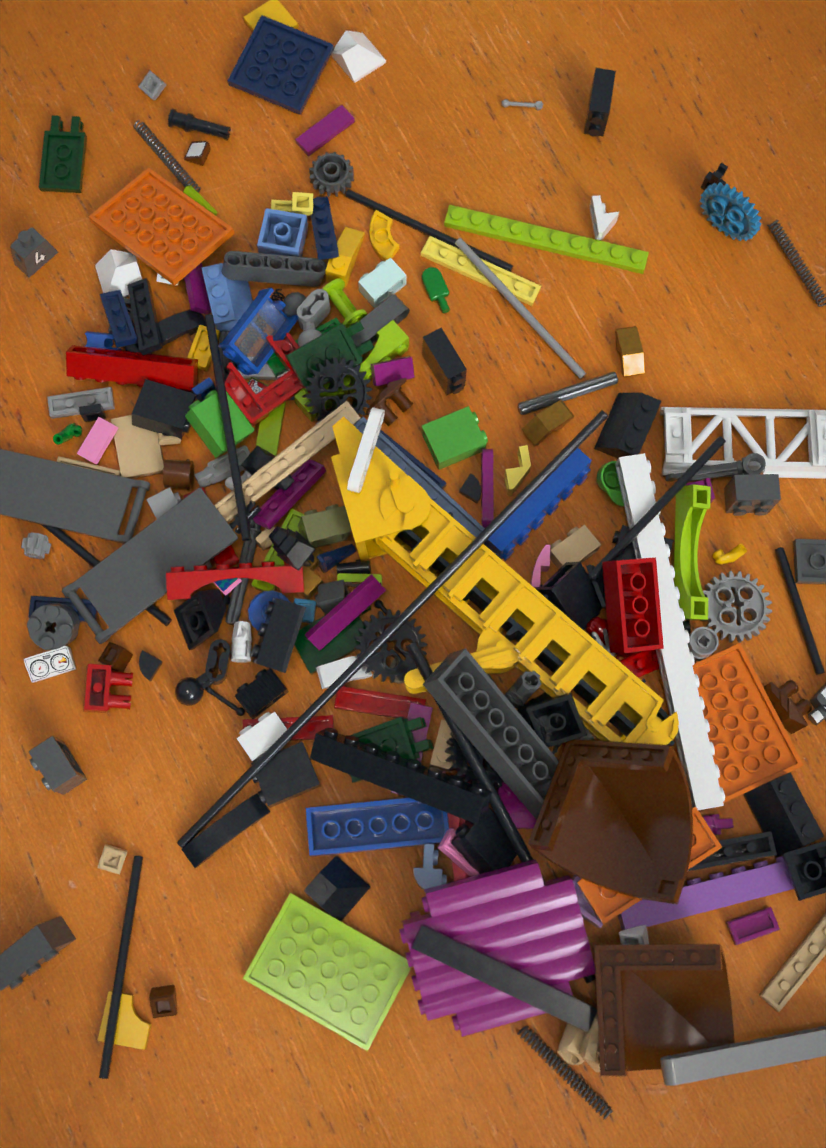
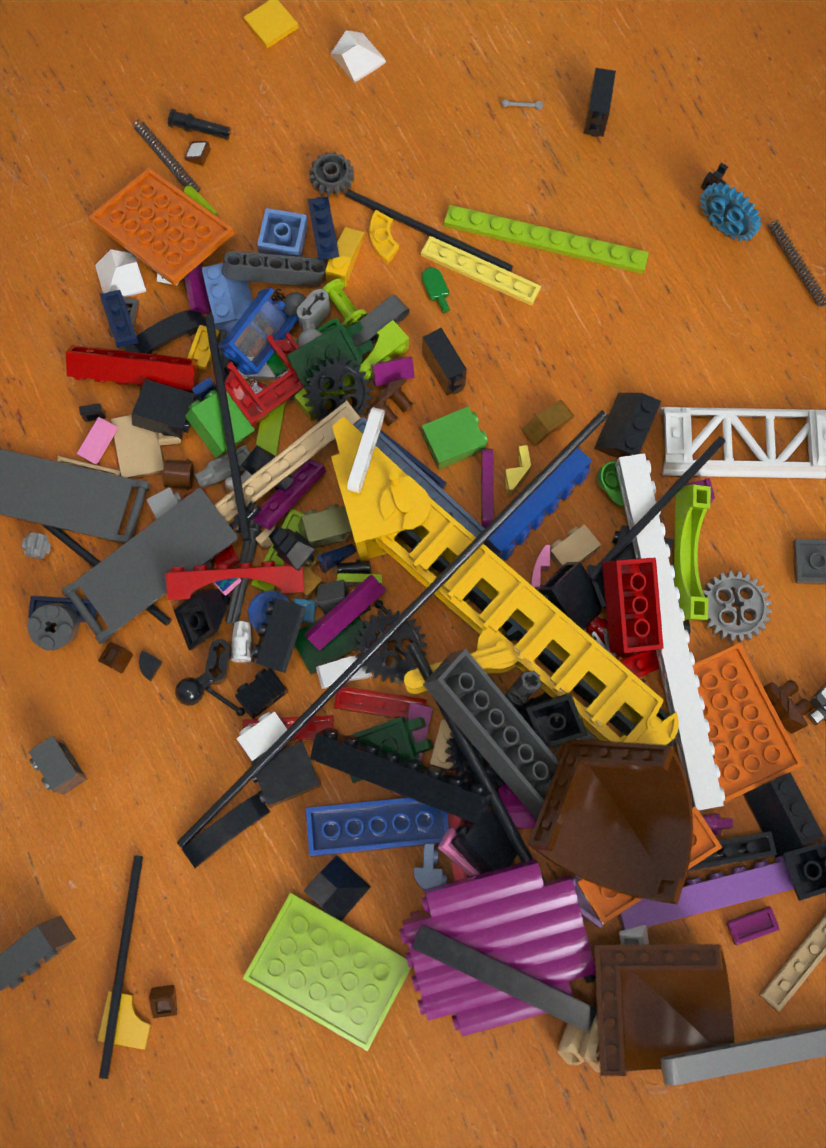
(31, 251): dark grey torso -> none
(50, 664): slope -> none
(63, 157): dark green tile -> none
(67, 433): green arm -> none
(69, 403): light grey tile -> none
(97, 684): red brick -> none
(100, 340): blue piece -> none
(112, 859): tan tile -> none
(144, 316): black plate -> none
(152, 85): light grey tile -> none
(280, 64): dark blue plate -> none
(301, 203): light yellow slope -> none
(325, 130): magenta tile -> none
(382, 282): light aqua brick -> none
(471, 488): black tile -> none
(520, 308): light grey piece -> none
(565, 1070): dark grey piece -> none
(568, 393): dark grey axle -> none
(601, 221): white slope -> none
(631, 350): pearl gold slope -> none
(702, 643): light grey wheel -> none
(726, 469): dark grey piece -> none
(729, 557): yellow arm -> none
(752, 494): dark grey brick -> none
(799, 610): black piece -> none

